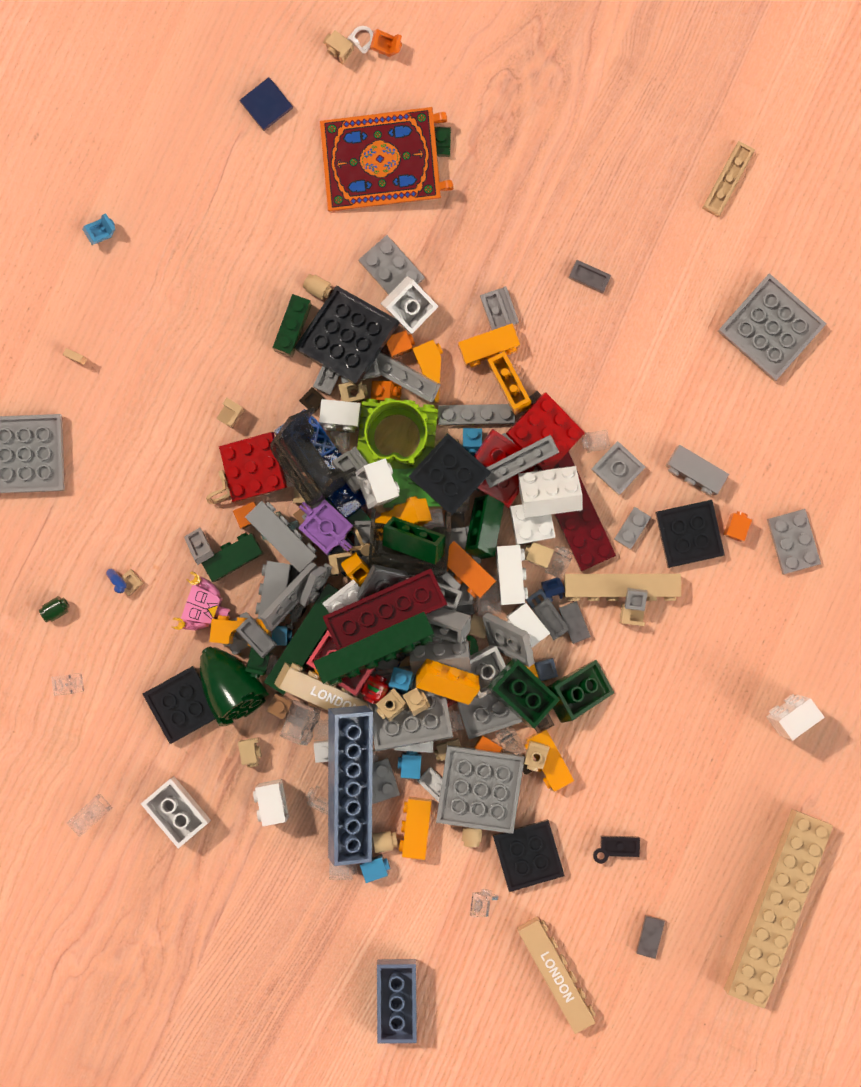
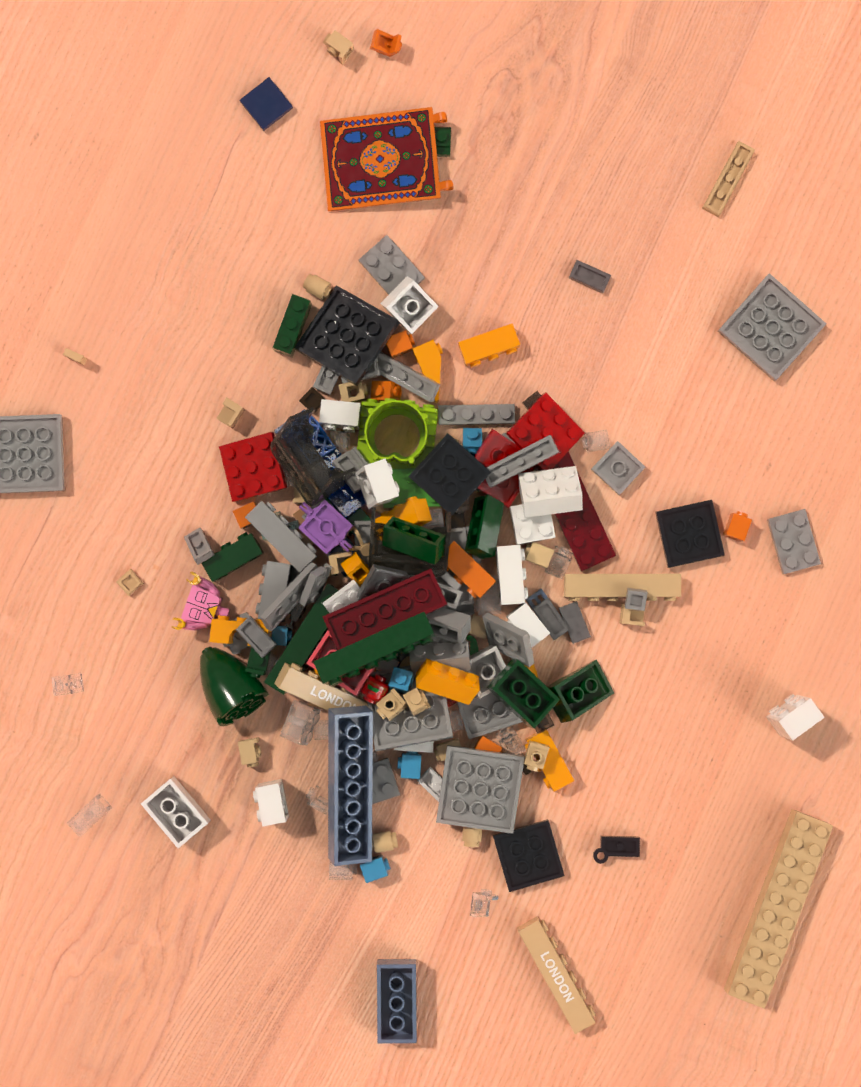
(54, 609): dark green brick -> none
(99, 230): dark azure bracket -> none
(116, 580): blue arm -> none
(179, 705): black plate -> none
(225, 488): tan piece -> none
(280, 705): medium nougat brick -> none
(321, 751): white brick -> none
(364, 49): white piece -> none
(415, 828): light orange brick -> none
(499, 308): light grey plate -> none
(509, 383): light orange brick -> none
(546, 669): sand blue tile -> none
(553, 587): dark blue tile -> none
(632, 528): light grey plate -> none
(650, 936): flat silver tile -> none
(696, 470): light grey brick -> none

